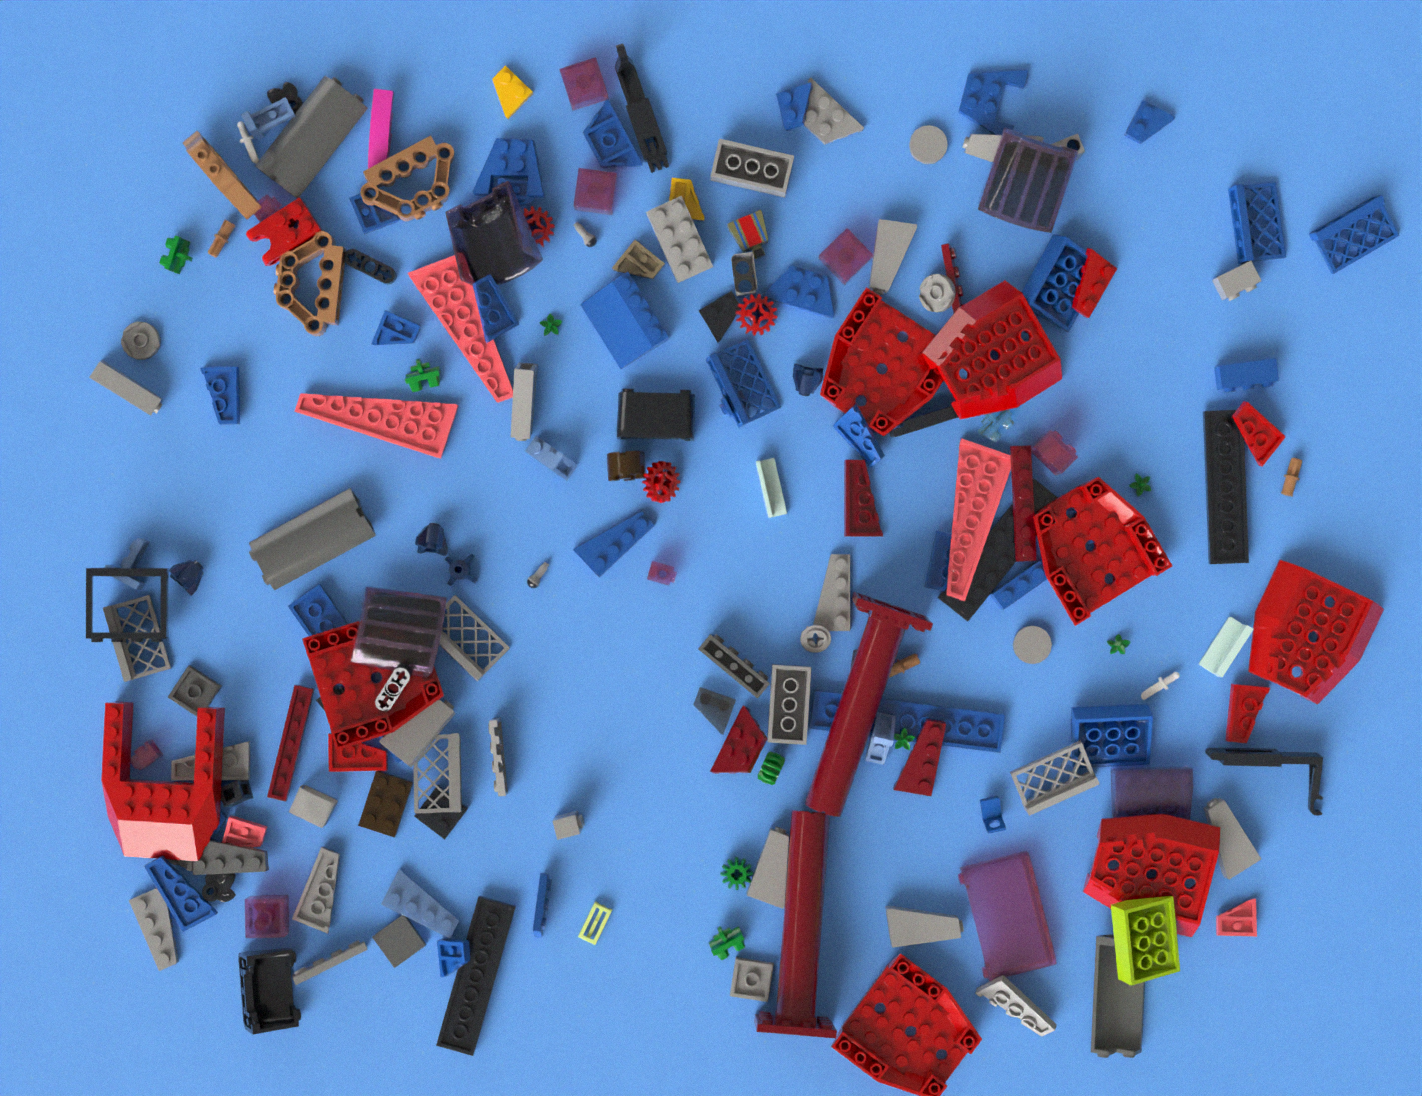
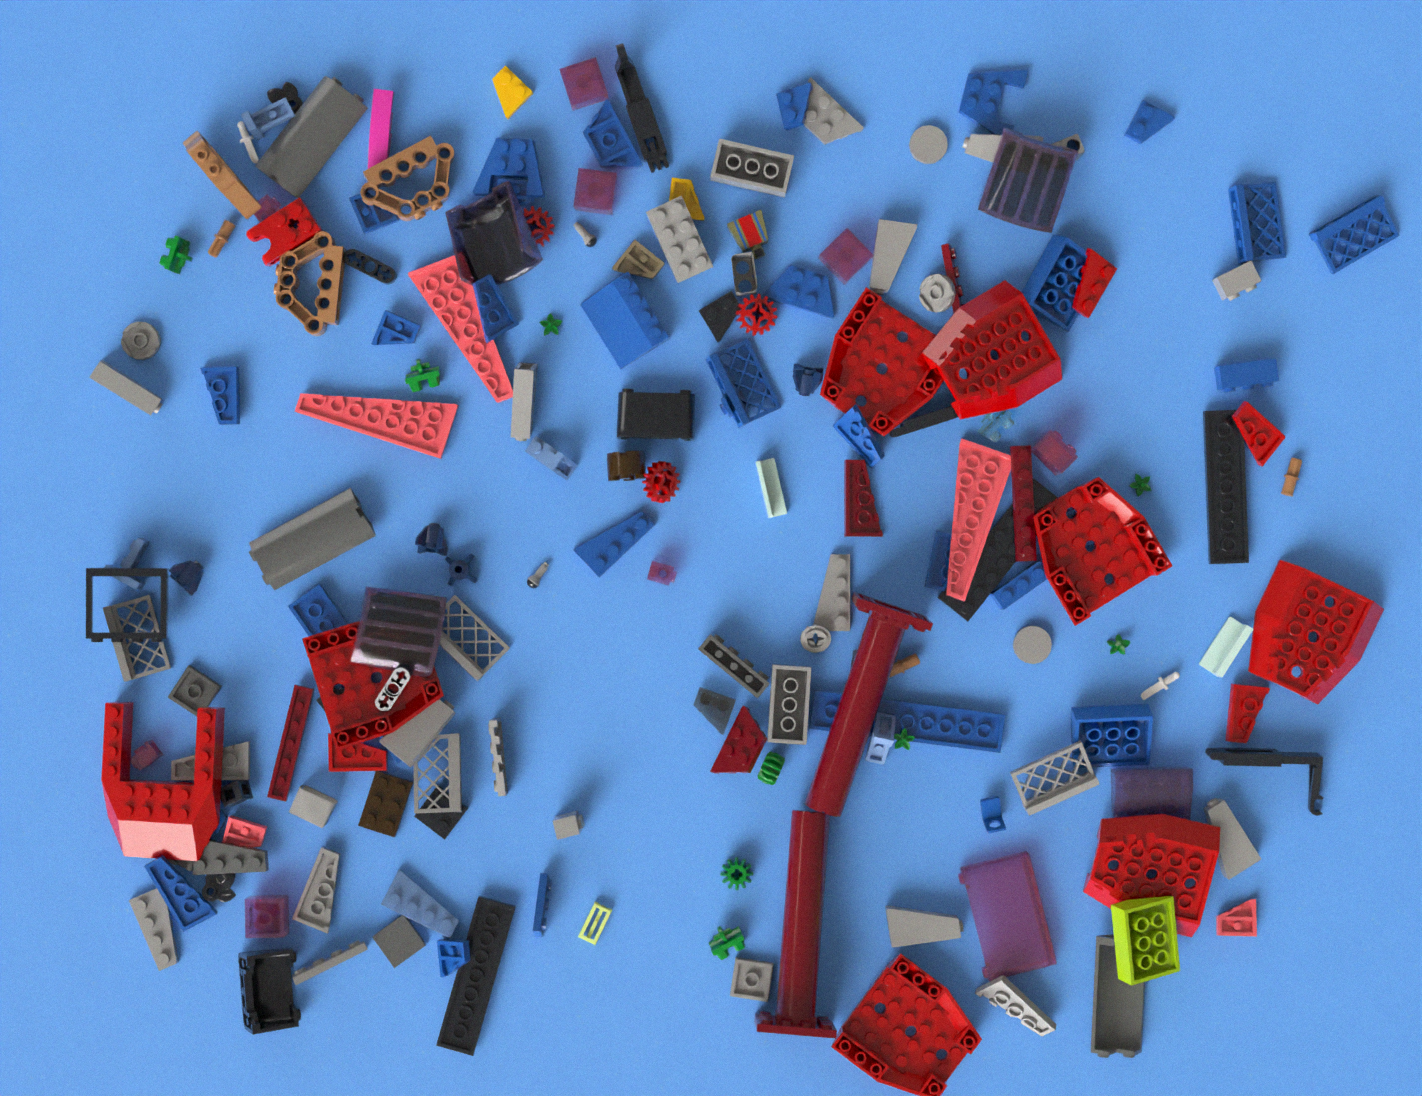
(770, 873): light grey slope -> none
(922, 763): dark red wing -> none

